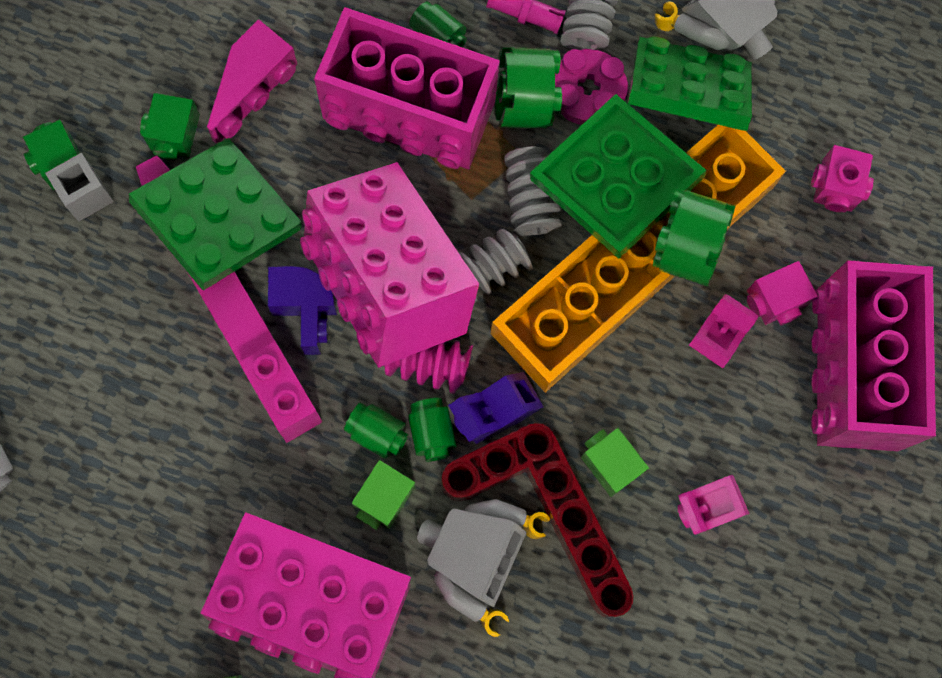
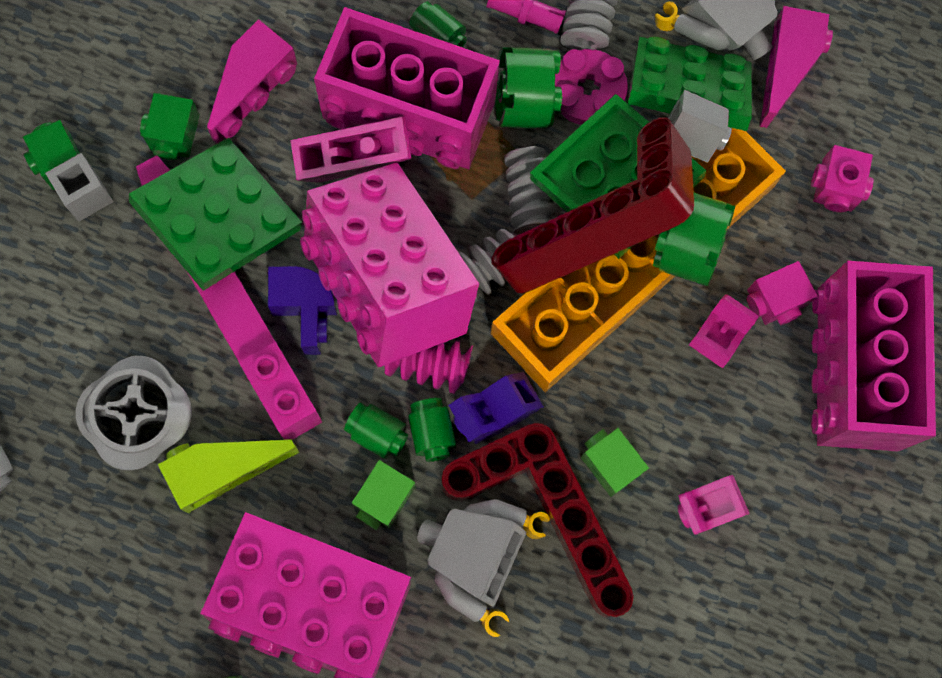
(92, 407): none -> light grey piece
(211, 469): none -> lime slope
(350, 150): none -> dark pink slope
(610, 223): none -> dark red beam
(701, 124): none -> light grey brick
(797, 44): none -> dark pink slope

